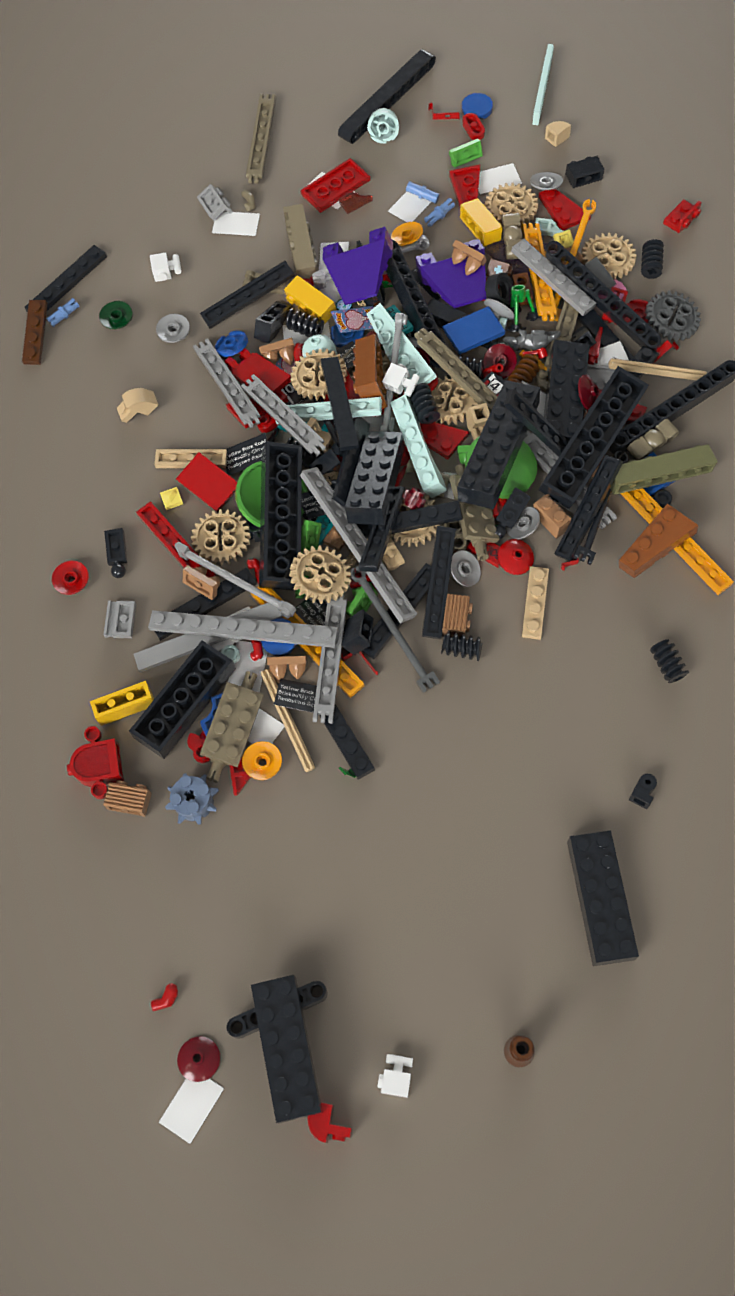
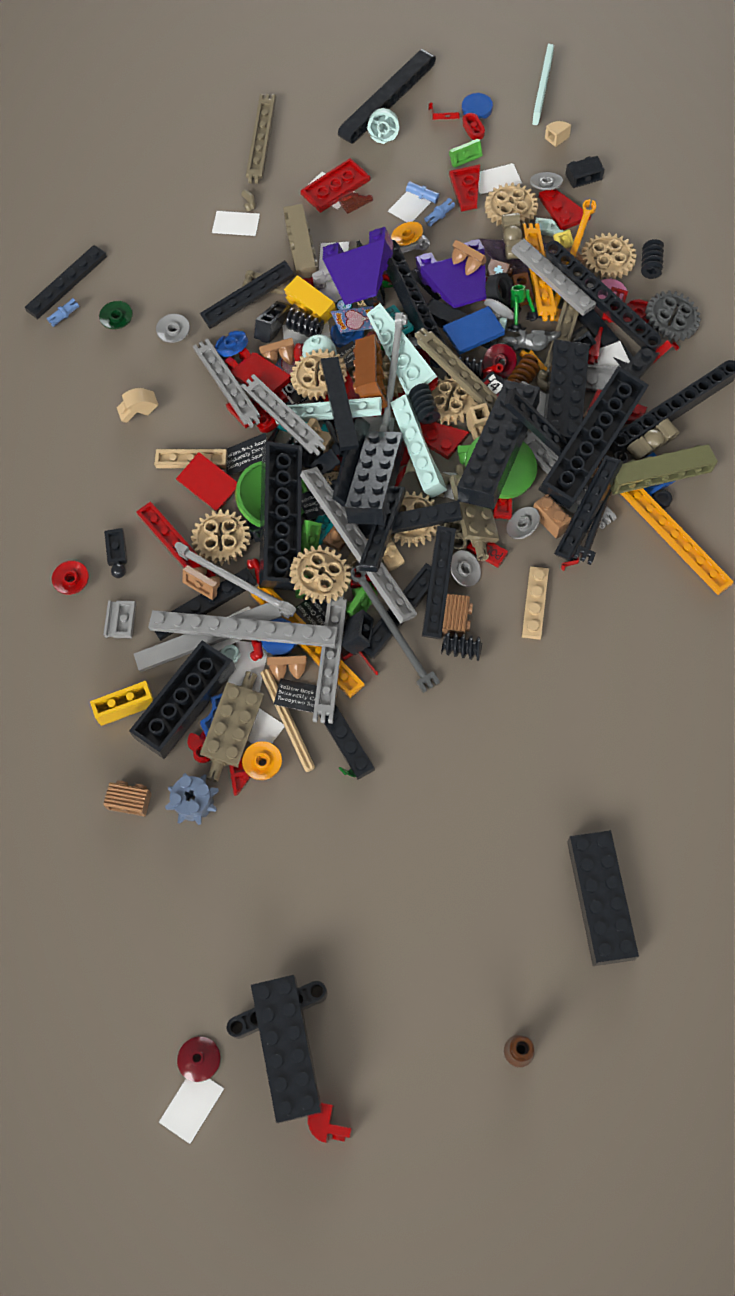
(34, 332): reddish brown plate -> none
(96, 763): red piece -> none
(161, 266): white brick -> none
(167, 999): red arm -> none
(171, 498): light yellow tile -> none
(213, 201): light grey bracket -> none
(396, 1081): white brick -> none
(398, 378): white brick -> none
(414, 498): dark red gear -> none
(481, 222): yellow brick -> none
(511, 511): black plate -> none
(512, 563): red dish -> none
(542, 353): red hand -> none
(587, 391): dark red dish -> none
(600, 272): dark grey tile -> none
(642, 791): black leg -> none
(655, 369): tan axle -> none
(661, 536): dark orange wedge -> none
(667, 660): black piece -> none
(682, 215): red bracket -> none

